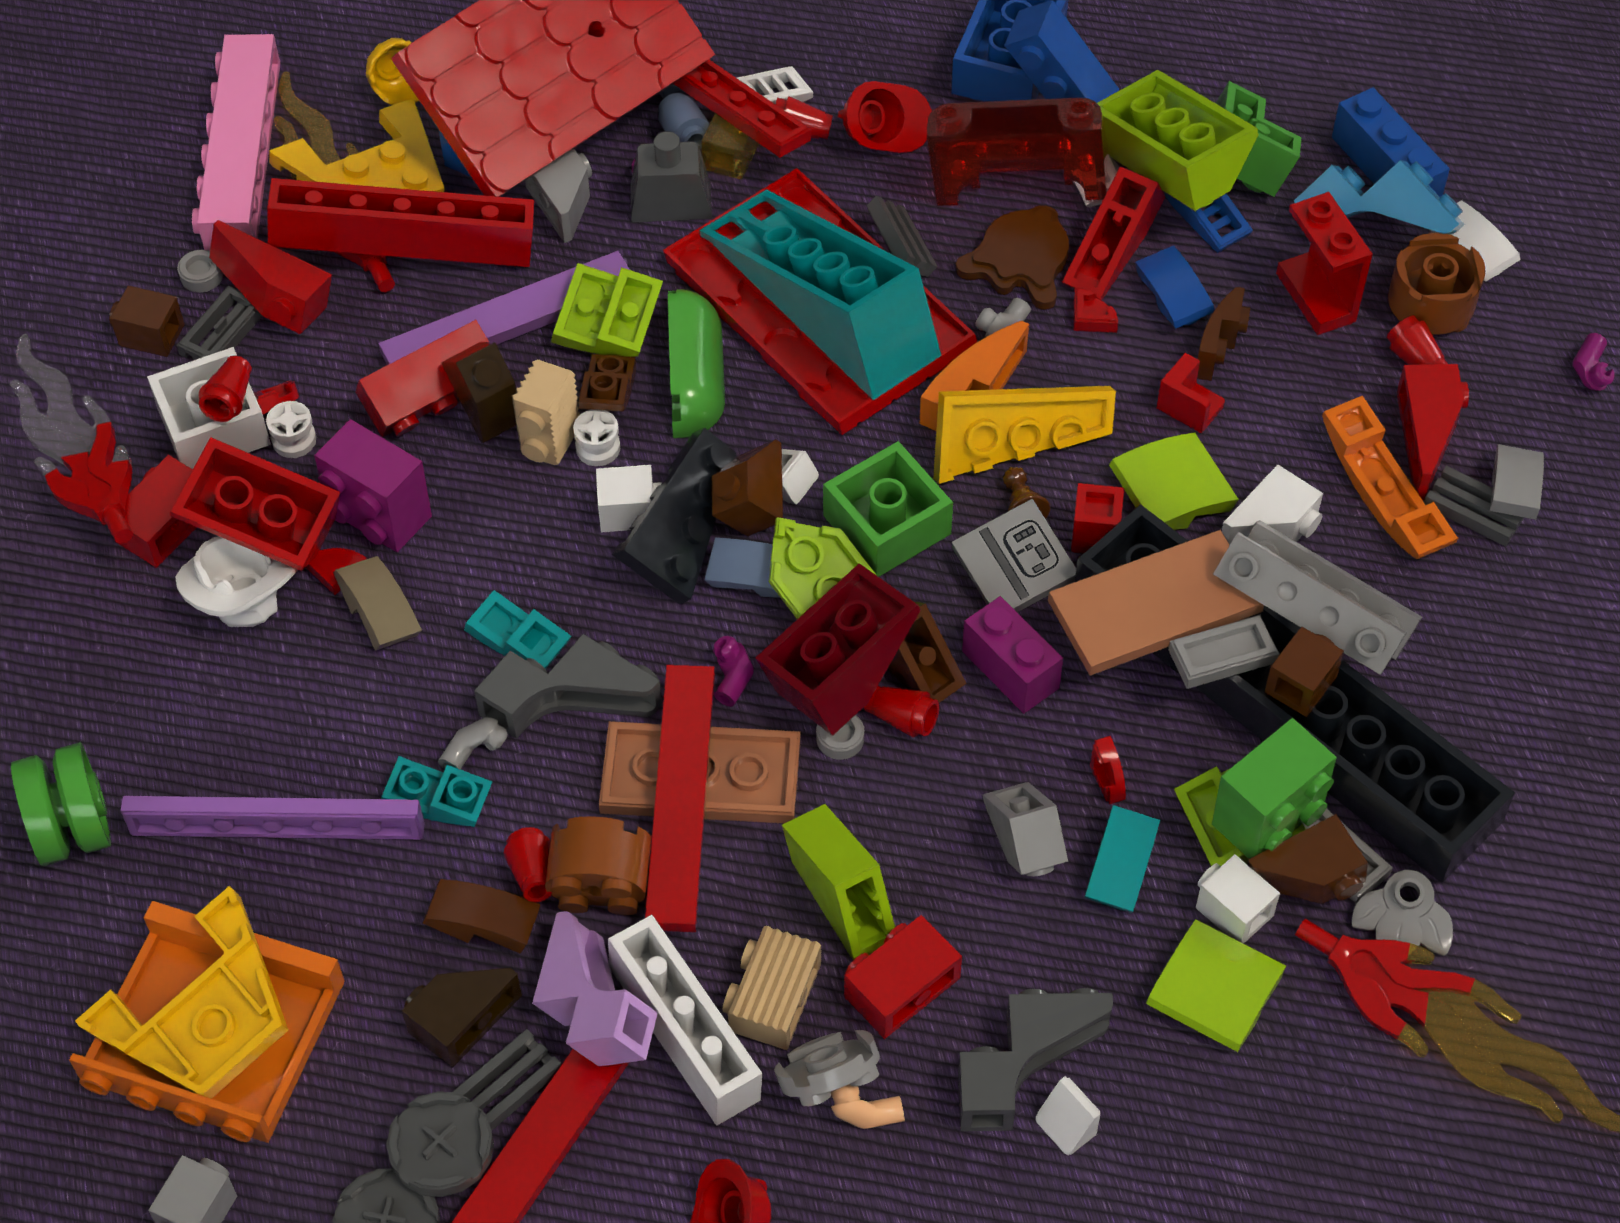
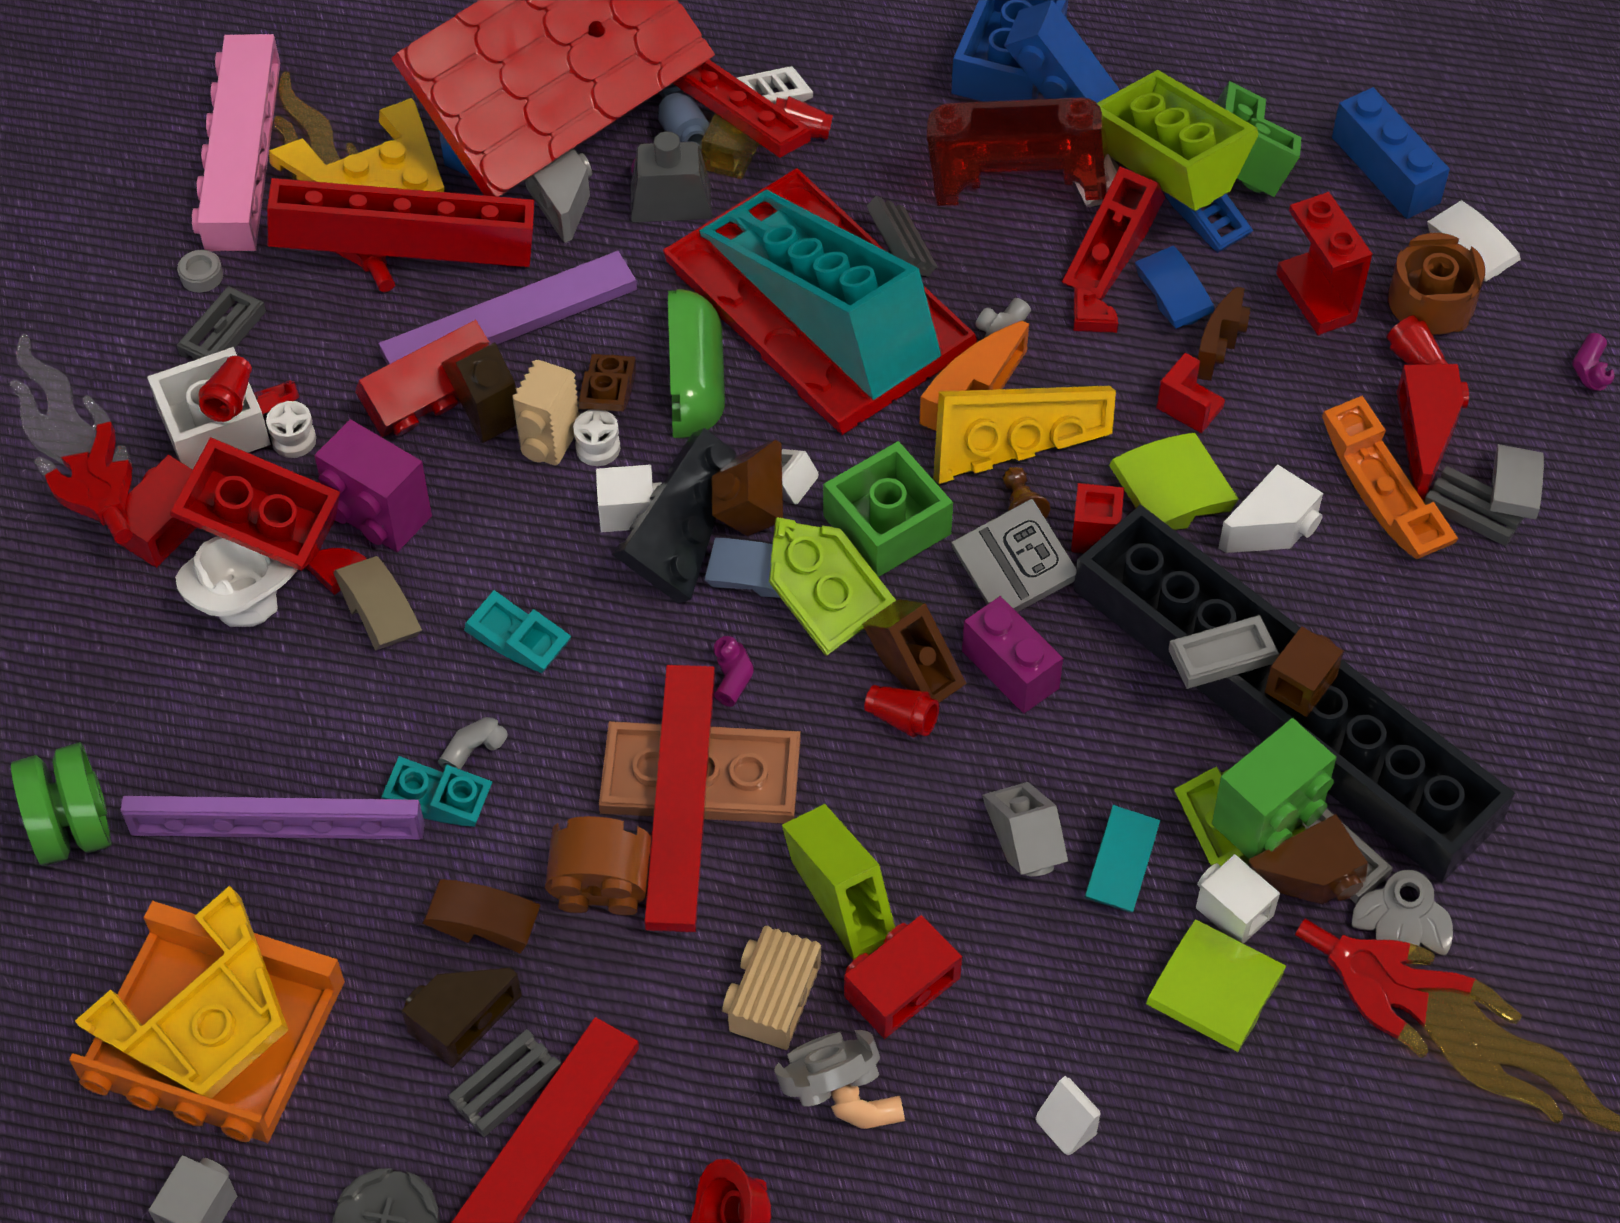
(147, 321): reddish brown brick -> none
(271, 279): red slope -> none
(385, 76): yellow hair -> none
(440, 1144): dark grey tile -> none
(528, 859): red cone -> none
(580, 993): lavender arch -> none
(585, 680): dark grey arch -> none
(606, 311): lime slope -> none
(686, 1020): white brick -> none
(840, 648): dark red slope -> none
(844, 743): light grey tile -> none
(886, 117): red piece -> none
(1020, 251): reddish brown tile -> none
(1038, 1033): dark grey arch -> none
(1108, 770): red tile -> none
(1149, 603): nougat tile -> none
(1318, 595): light grey fence -> none
(1398, 194): dark azure arch -> none

